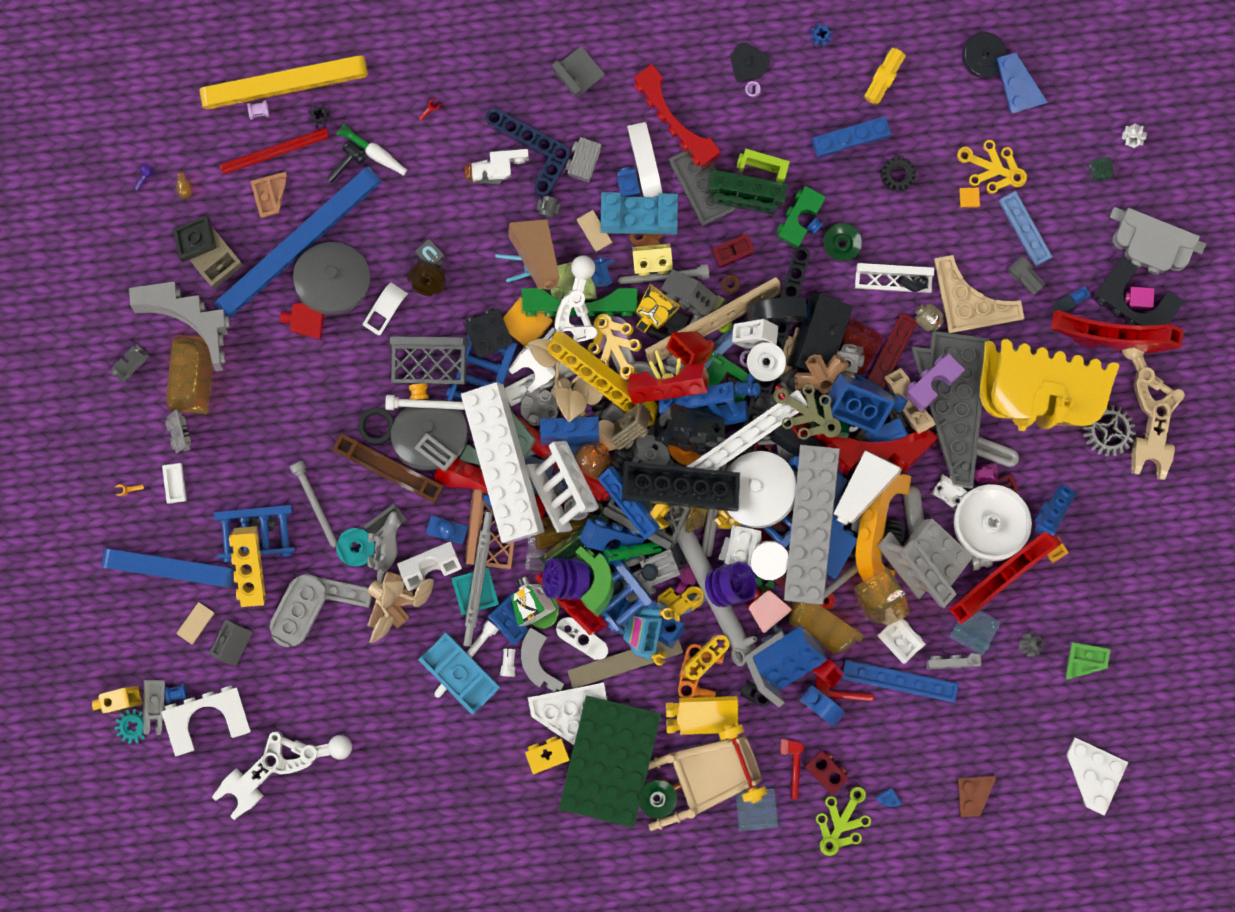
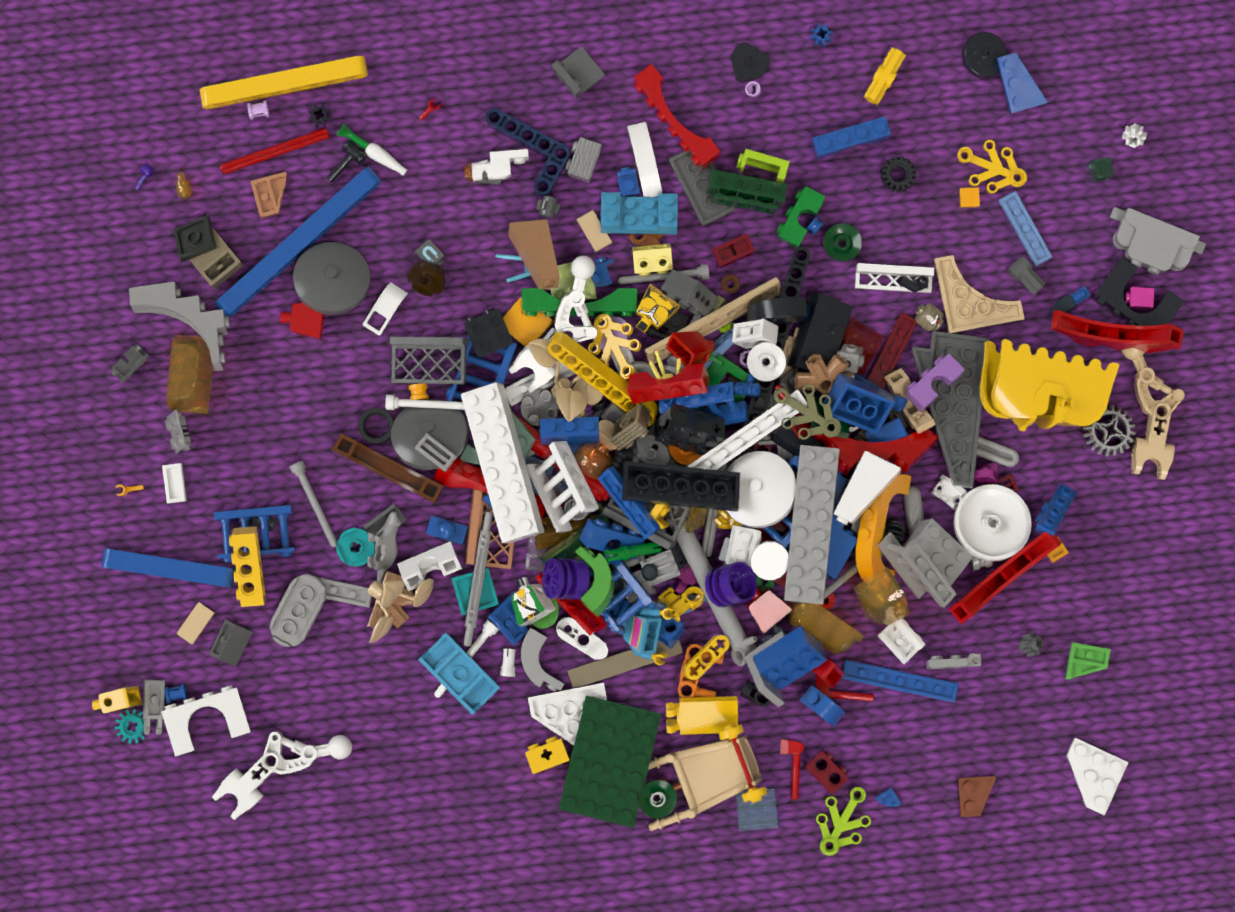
(976, 632): clear light blue hinge -> none

